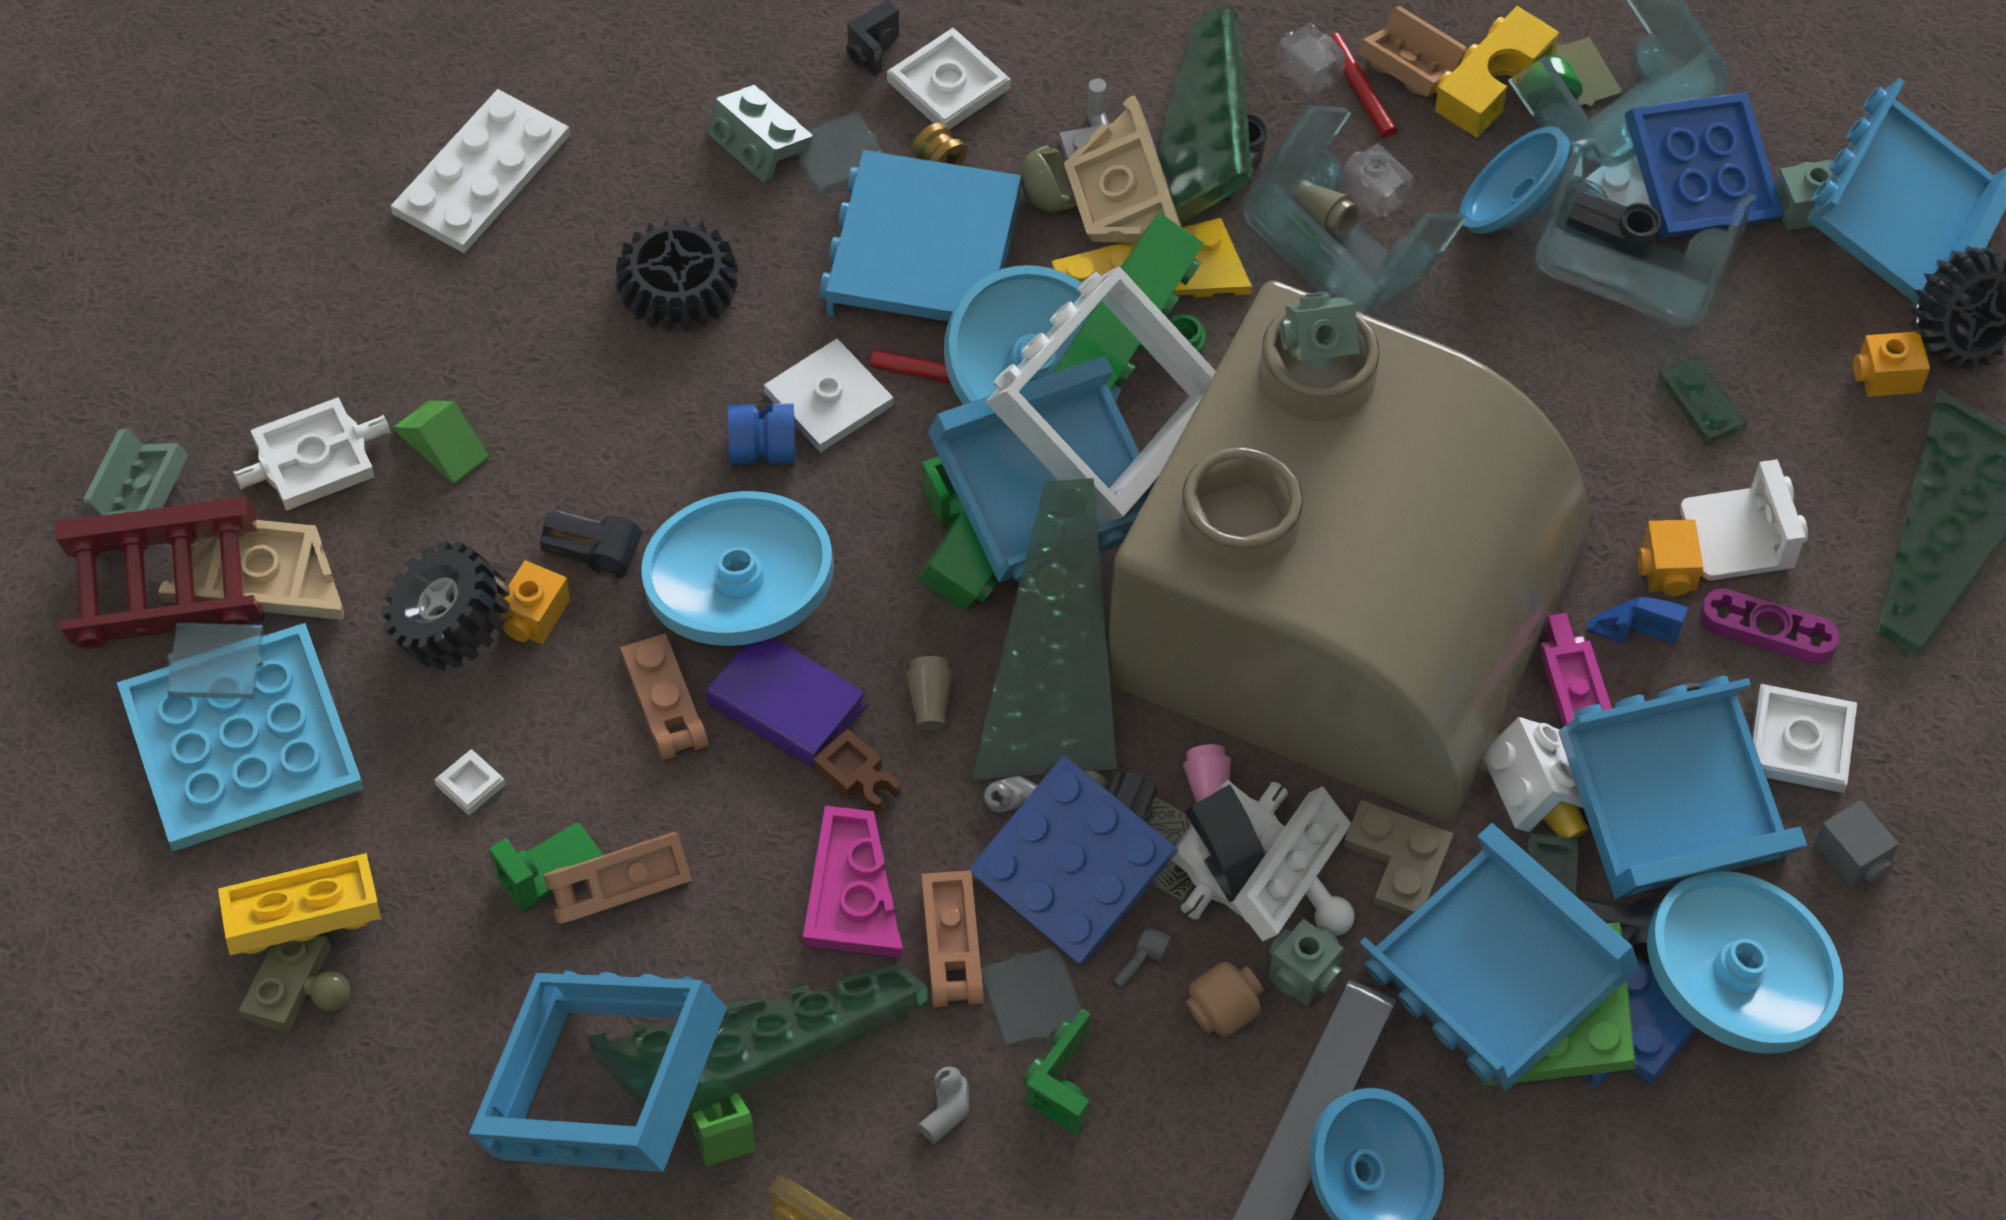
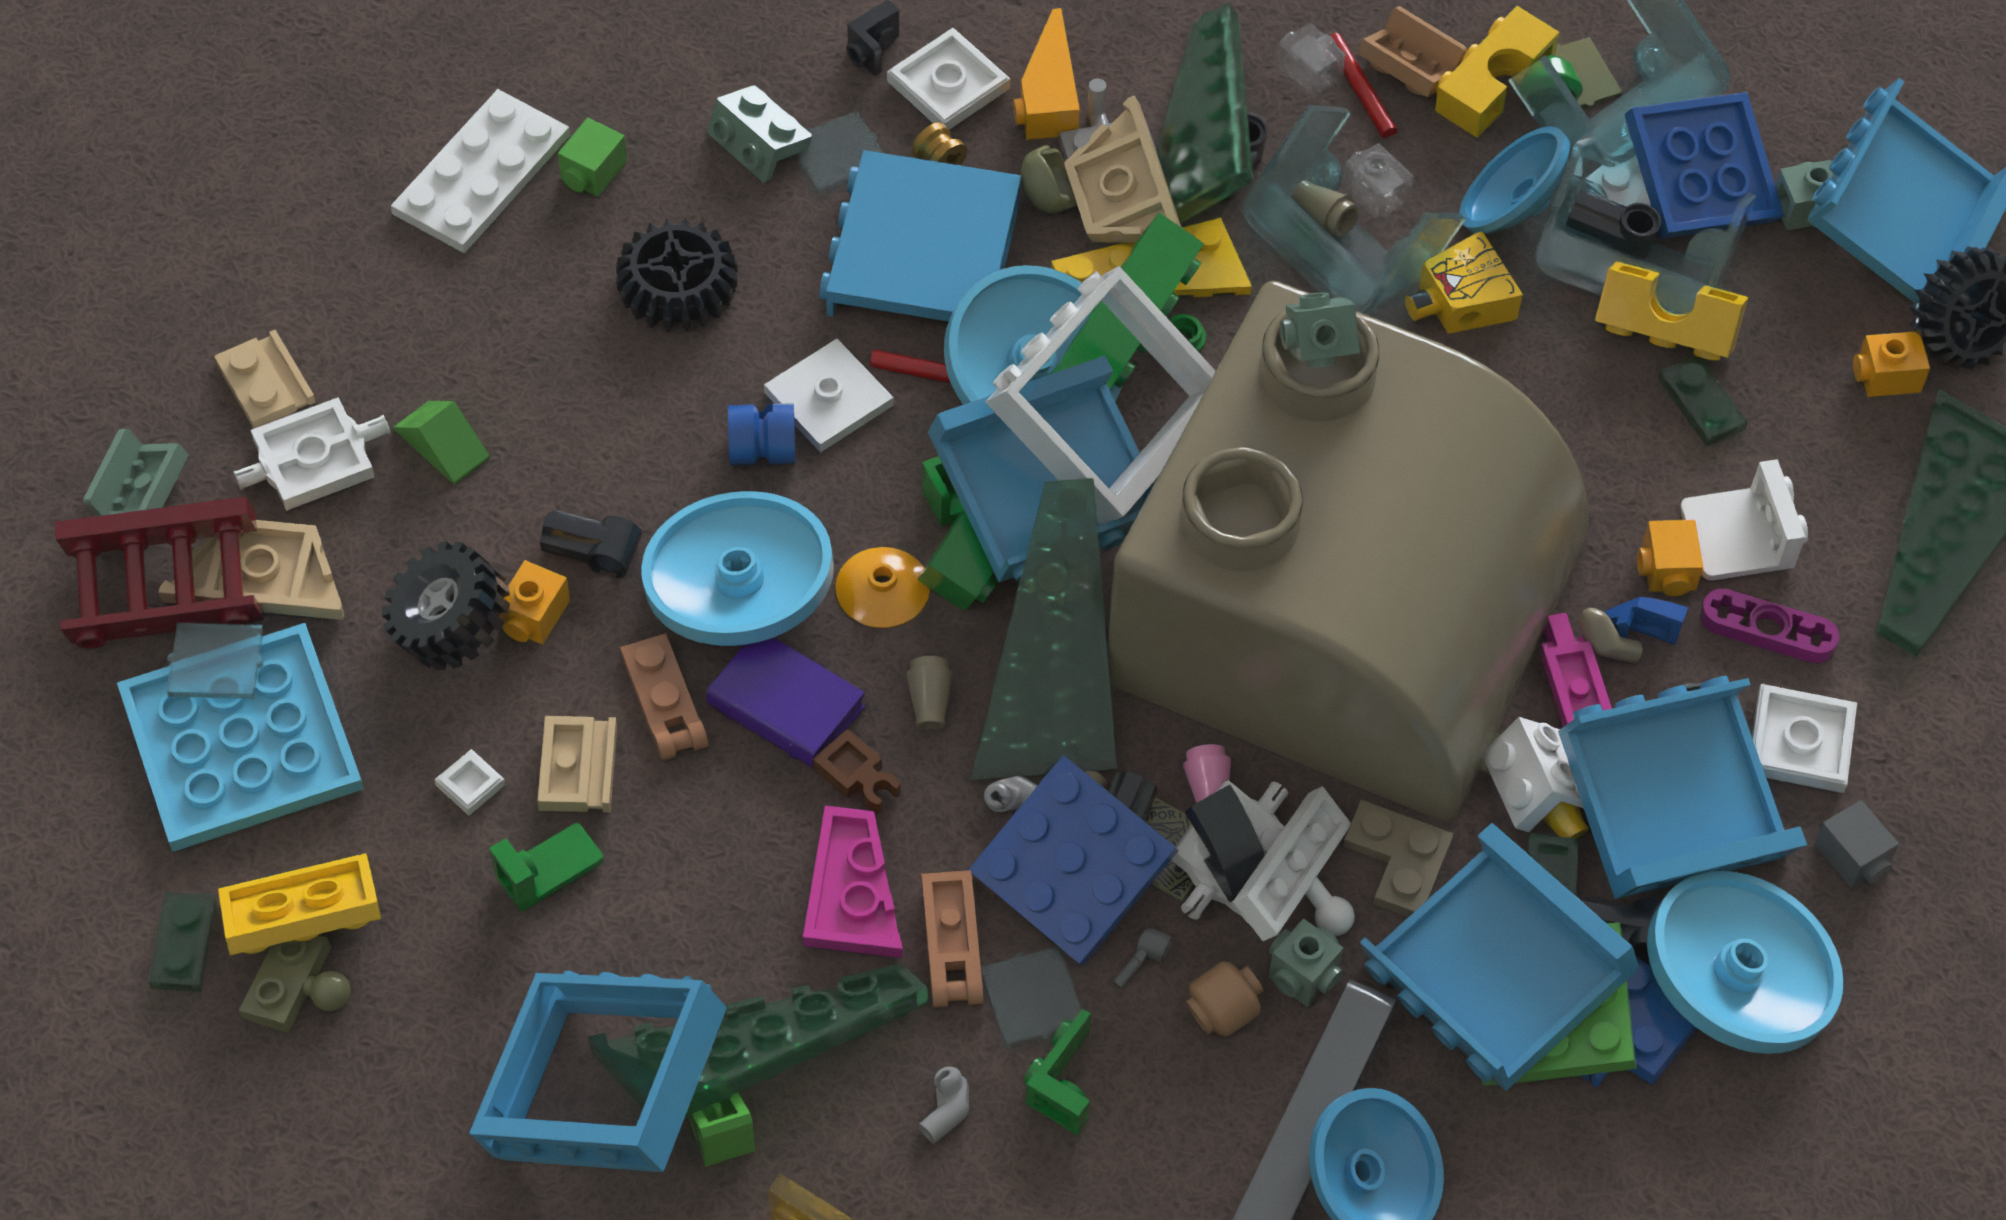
(183, 942): none -> clear green plate
(264, 379): none -> tan plate
(577, 764): none -> tan plate
(592, 157): none -> bright green brick
(619, 877): nougat plate -> none
(876, 602): none -> light orange dish
(1048, 86): none -> light orange slope
(1466, 287): none -> yellow torso
(1604, 638): none -> dark tan arm
(1632, 306): none -> yellow arch

